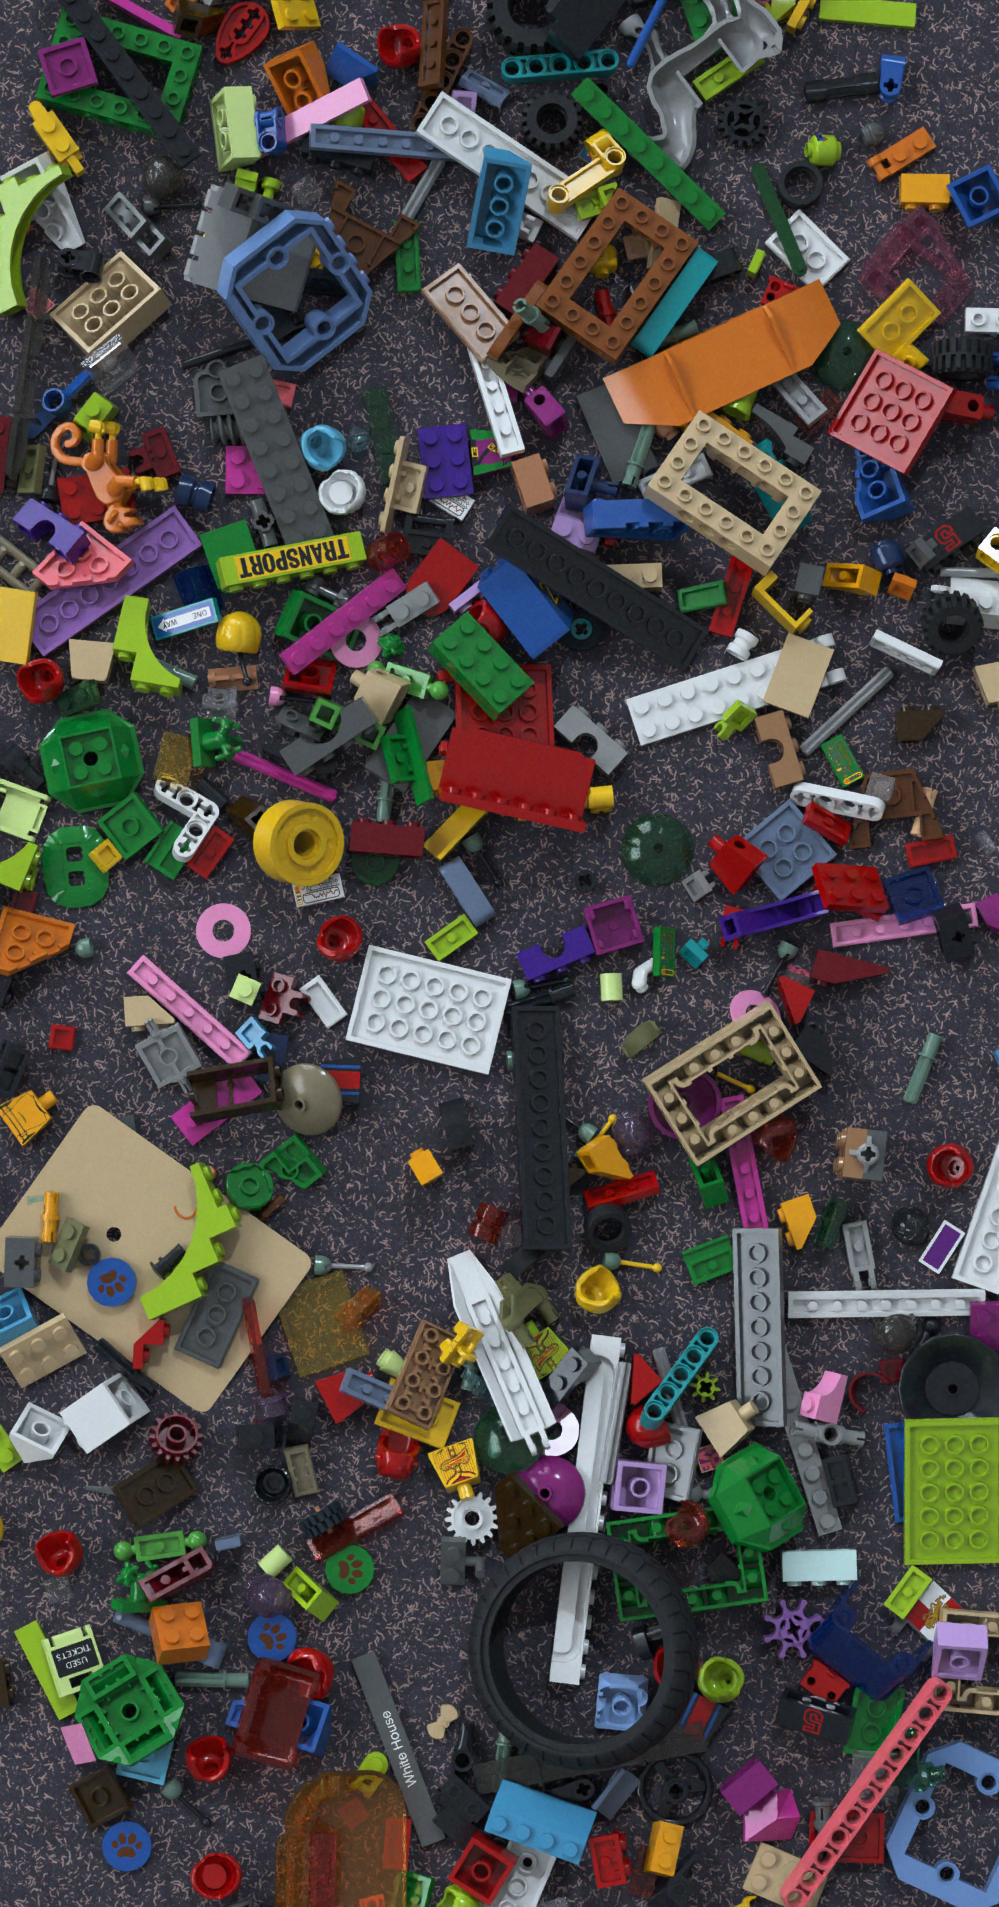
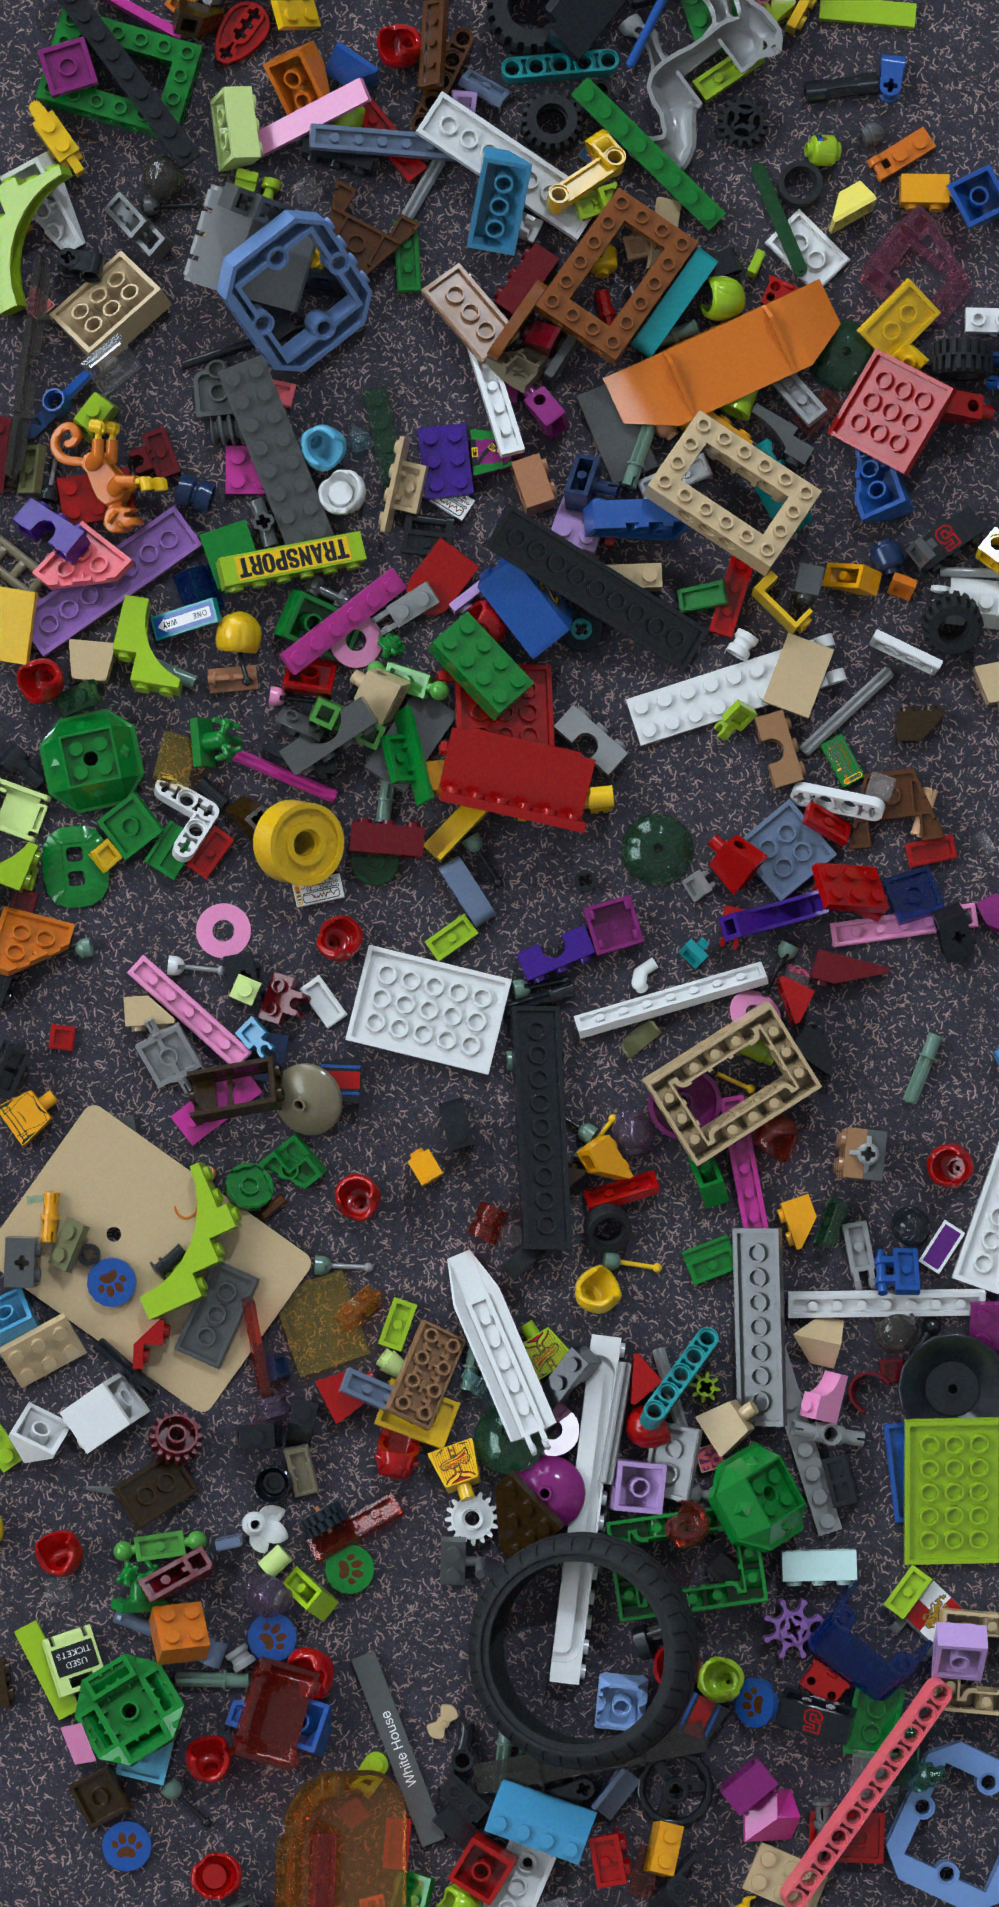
(176, 966): none -> hinge
(221, 702): clear brick -> none
(240, 1657): none -> light grey wheel
(268, 1529): none -> white plate
(271, 126): blue piece -> none
(353, 1192): none -> red piece
(387, 551): clear red wheel -> none
(397, 1324): none -> lime plate
(462, 1346): yellow hips -> none
(518, 1303): olive connector -> none
(531, 315): sand green pin -> none
(611, 987): yellowish green piece -> none
(664, 951): green tile -> none
(671, 1000): none -> white plate
(727, 299): none -> lime piece
(756, 1703): none -> blue tile
(821, 1340): none -> tan slope
(851, 205): none -> light yellow slope
(905, 1271): none -> blue plate

